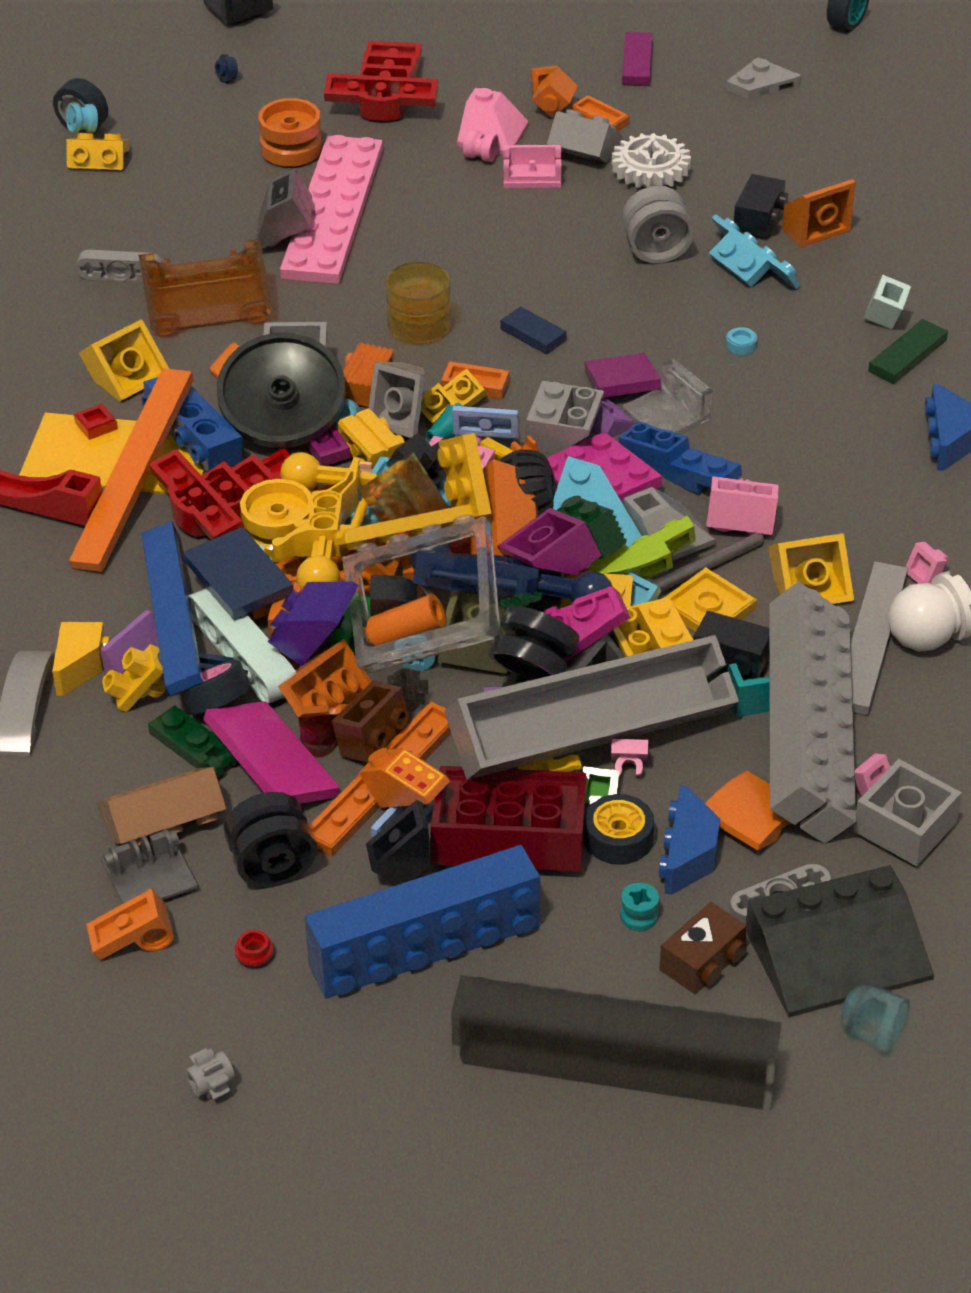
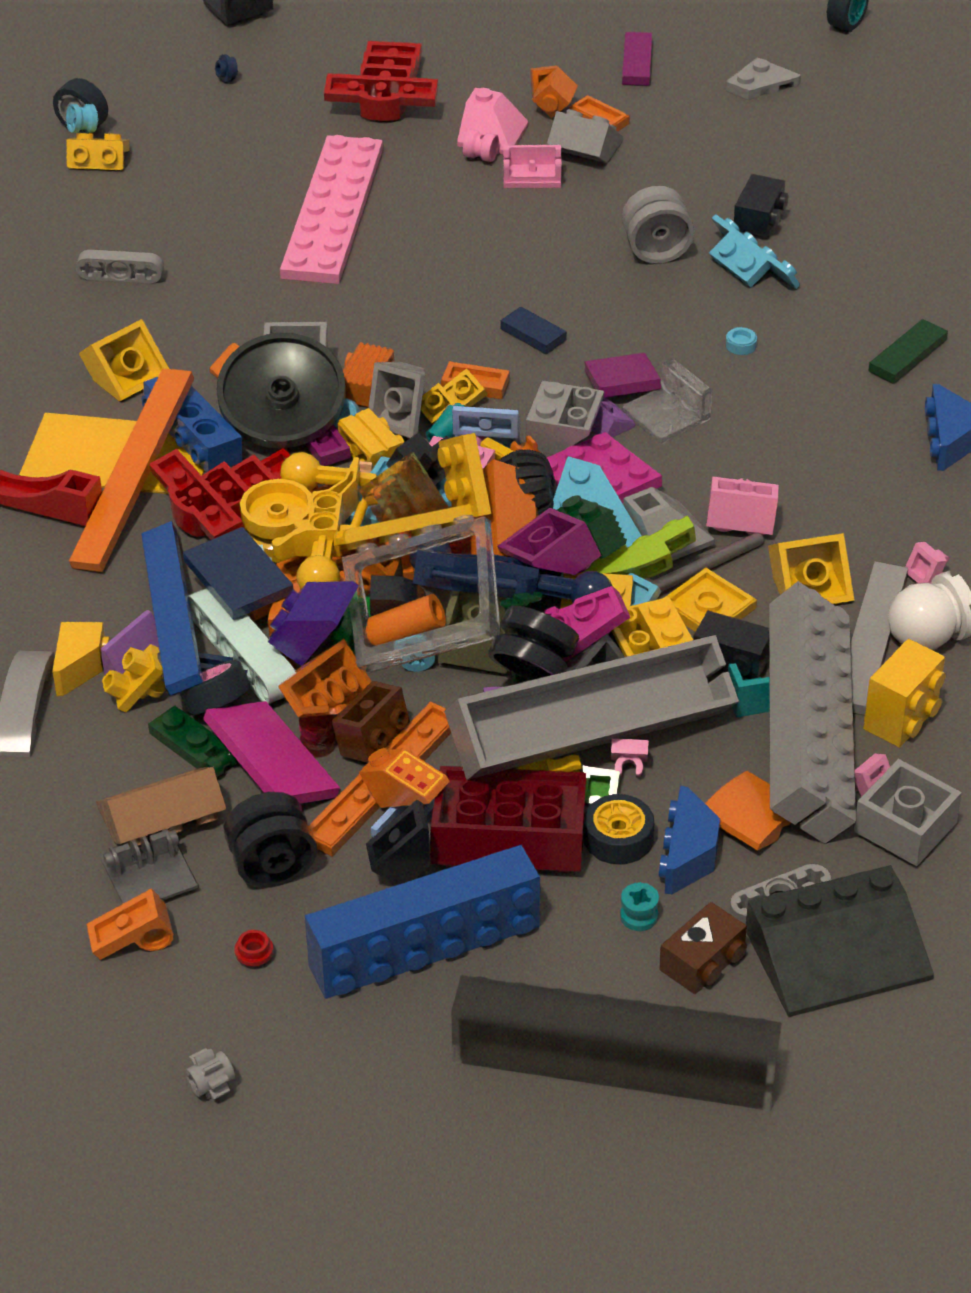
(95, 421): red tile -> none
(206, 290): clear orange windscreen -> none
(284, 209): flat silver slope -> none
(290, 132): orange wheel -> none
(412, 687): clear smoke gear -> none
(418, 302): clear yellow wheel -> none
(651, 161): white gear -> none
(674, 459): blue slope -> none
(820, 214): orange slope -> none
(879, 1010): clear light blue helmet -> none
(887, 302): light aqua brick -> none
(904, 693): none -> yellow brick

